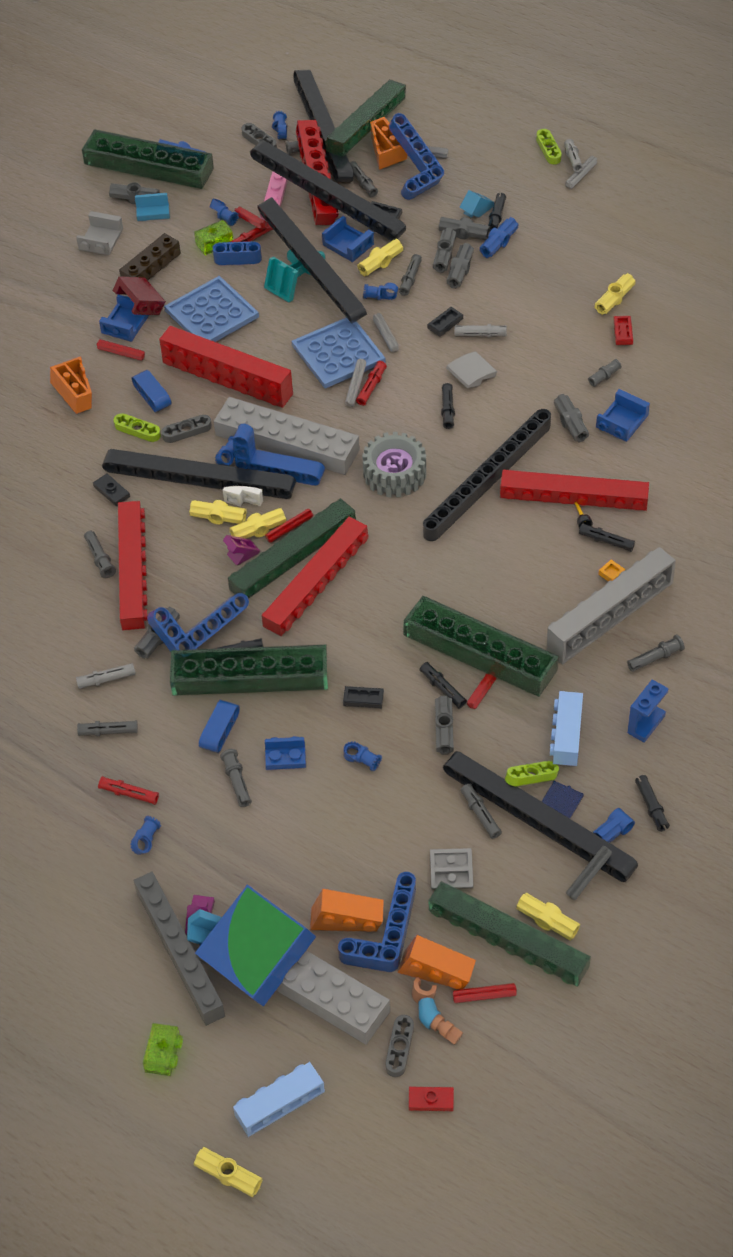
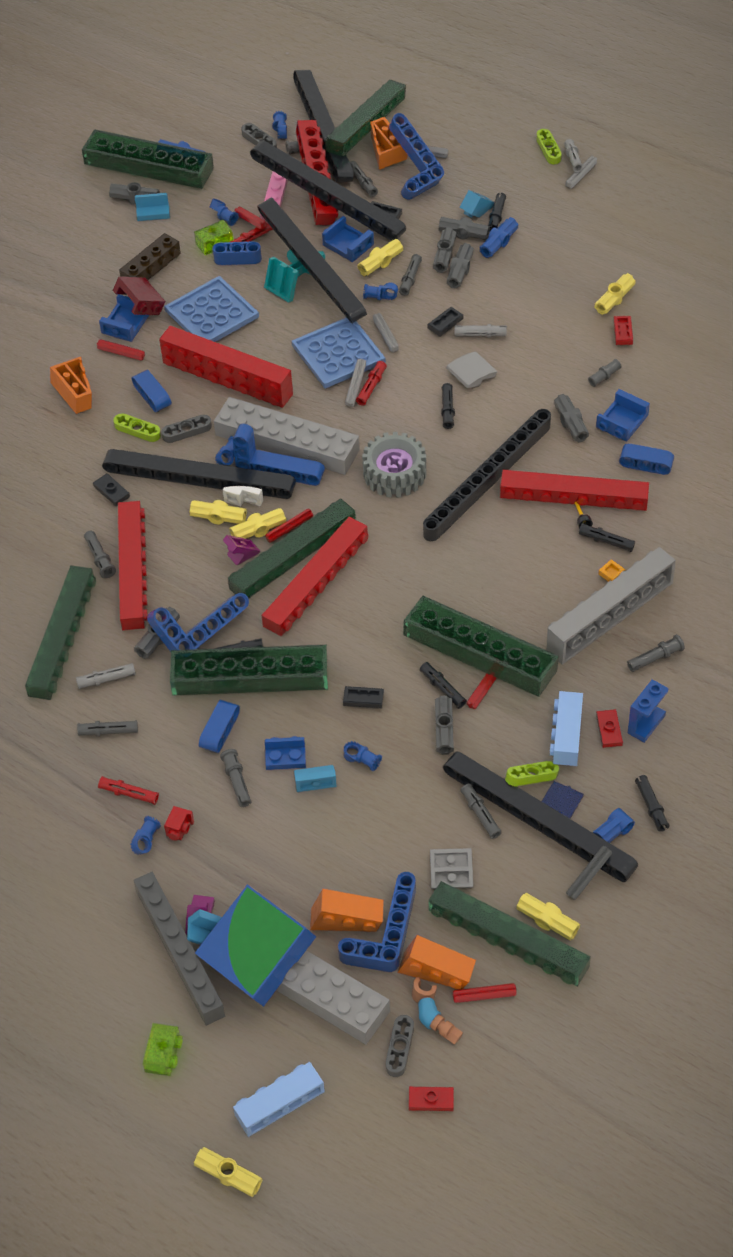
(60, 633): none -> clear green brick
(101, 234): light grey panel -> none
(178, 823): none -> red brick
(315, 778): none -> dark azure panel
(609, 728): none -> red plate
(646, 459): none -> blue beam

